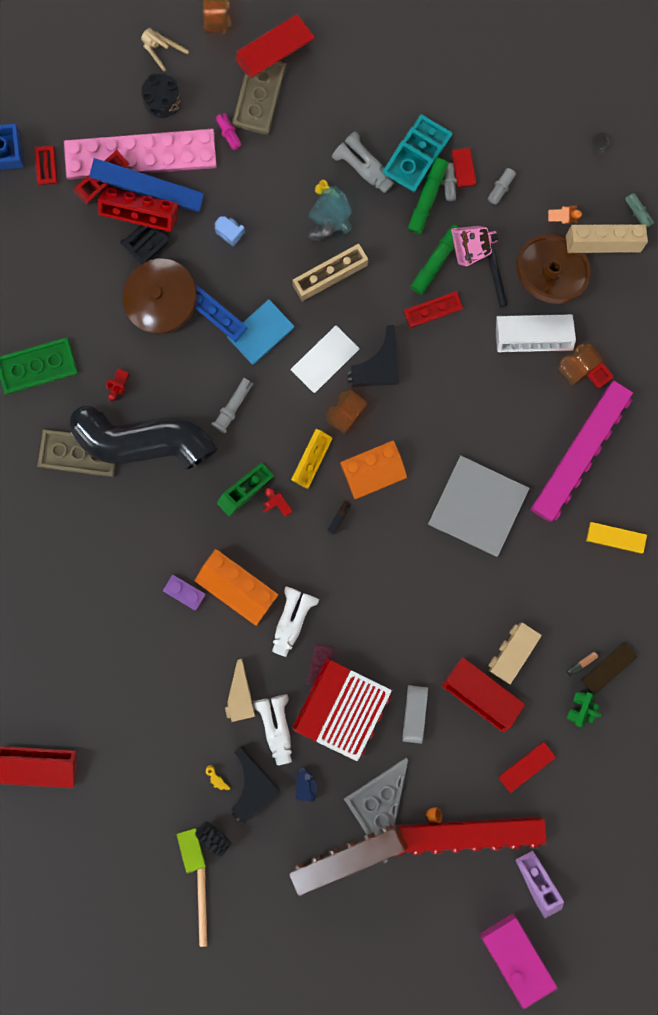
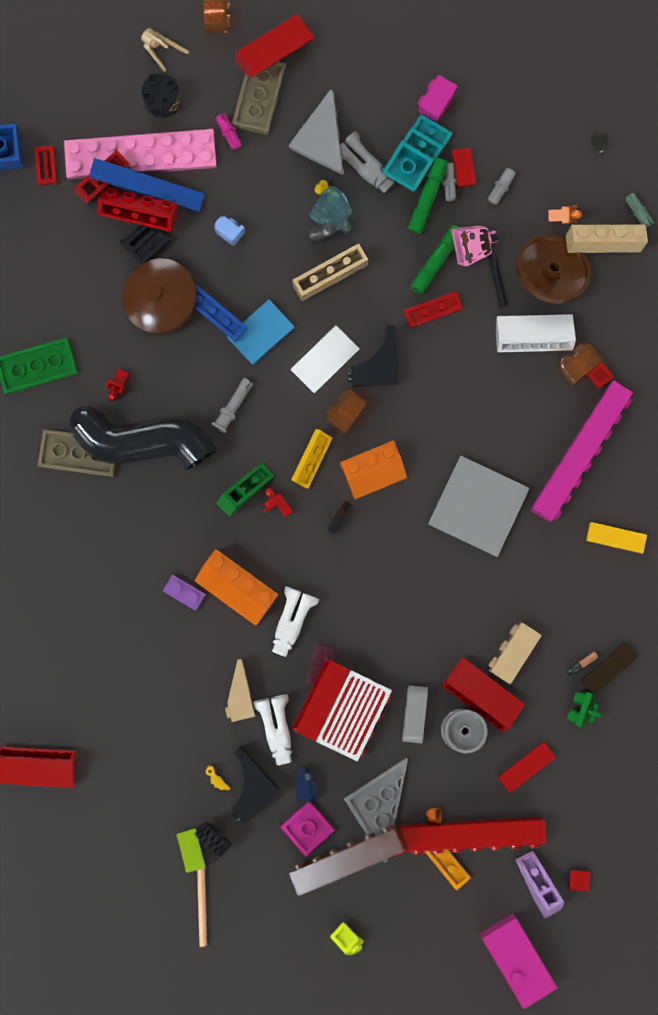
(307, 828): none -> dark pink tile
(320, 136): none -> light grey tile
(347, 939): none -> neon yellow bracket
(437, 98): none -> dark pink piece
(450, 868): none -> light orange tile
(452, 730): none -> light grey wheel
(579, 880): none -> red tile

